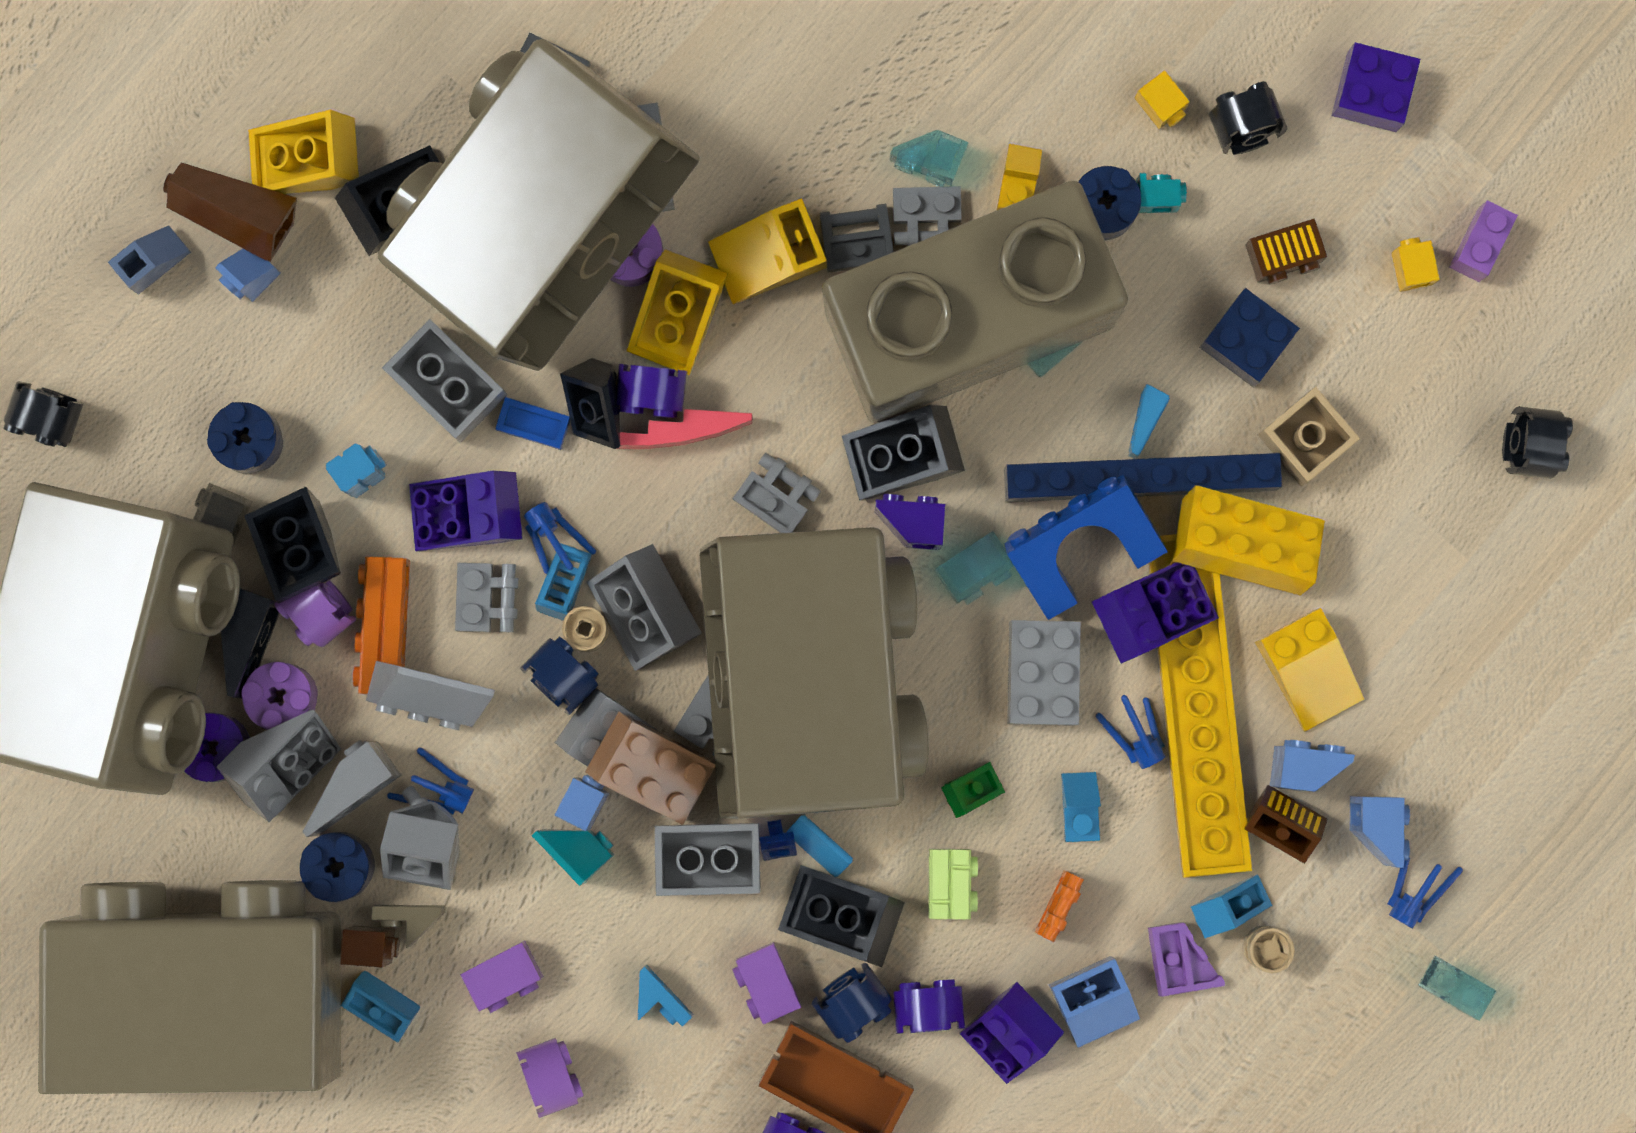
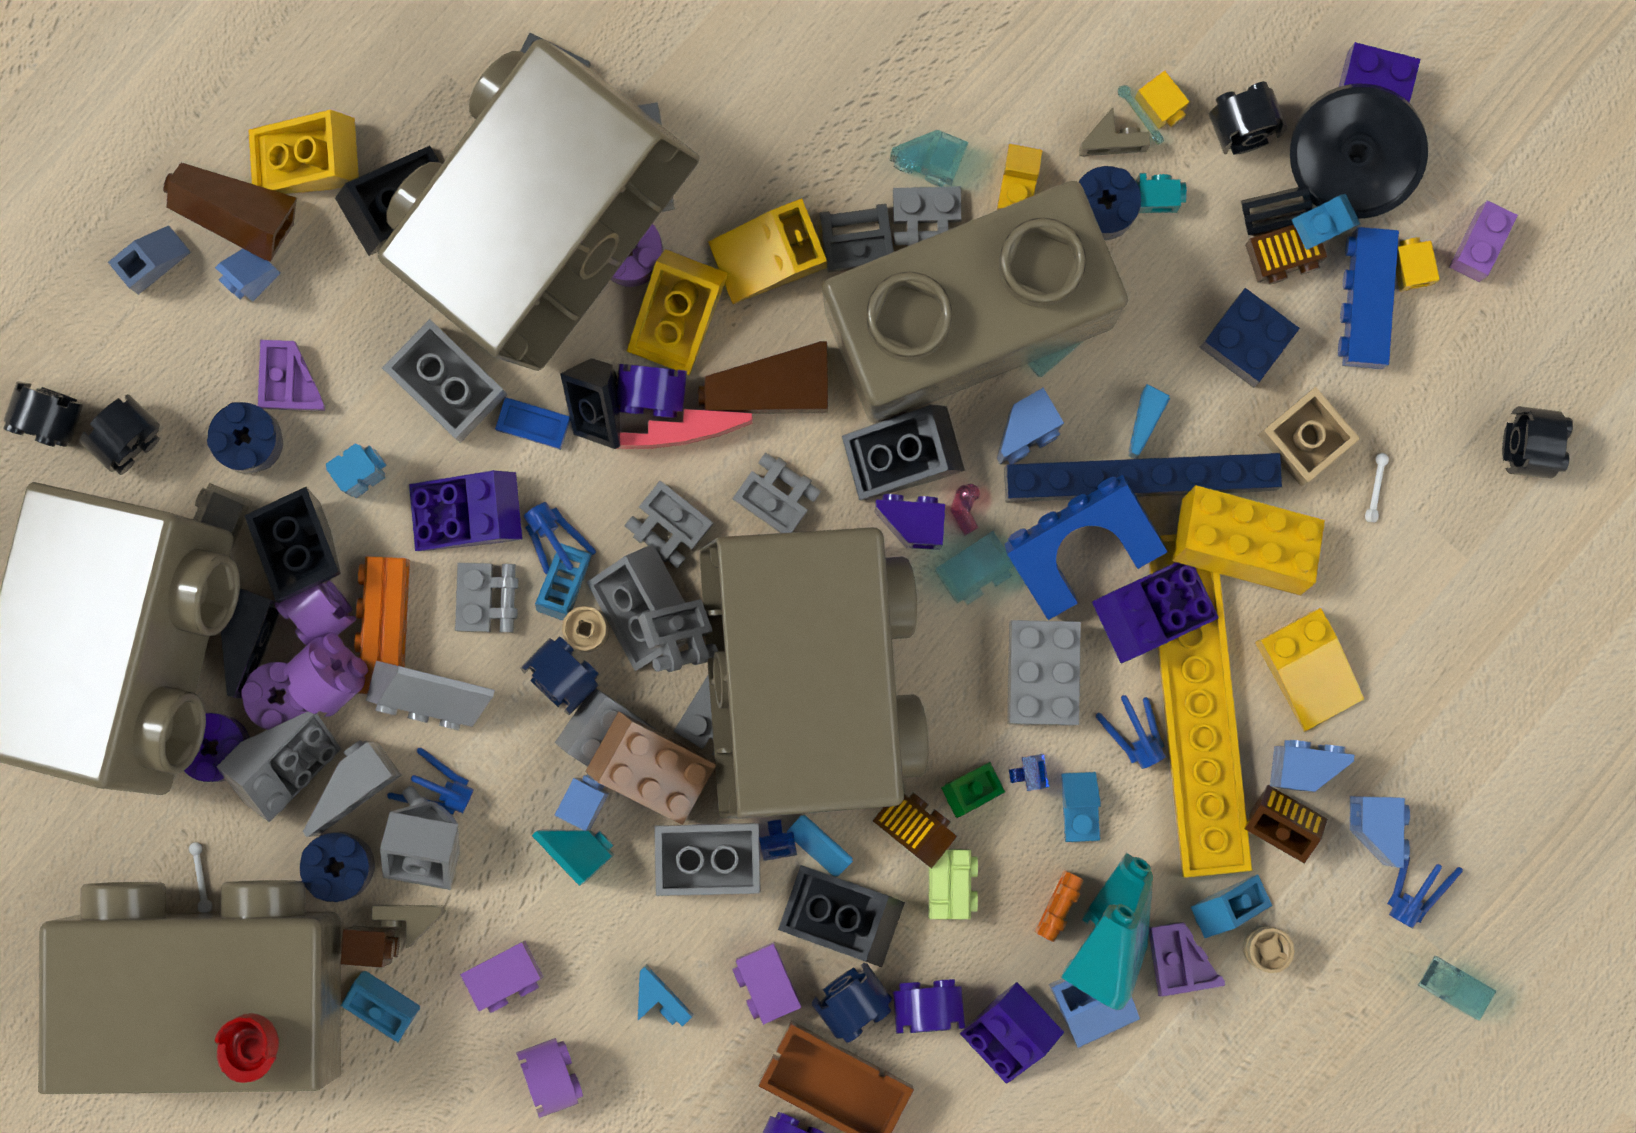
(121, 434): none -> black brick
(204, 905): none -> white hinge
(247, 1047): none -> red helmet
(285, 378): none -> medium lavender wing
(325, 675): none -> medium lavender brick
(673, 514): none -> light grey plate
(677, 624): none -> light grey plate
(773, 385): none -> reddish brown slope
(916, 829): none -> reddish brown brick
(962, 506): none -> clear pink arm
(1029, 423): none -> medium blue slope
(1032, 772): none -> clear blue tile
(1105, 141): none -> dark tan slope
(1116, 947): none -> teal windscreen
(1125, 92): none -> clear light blue hinge
(1273, 198): none -> black tile
(1326, 221): none -> dark azure slope
(1360, 145): none -> black dish
(1369, 298): none -> blue brick
(1372, 514): none -> white hinge

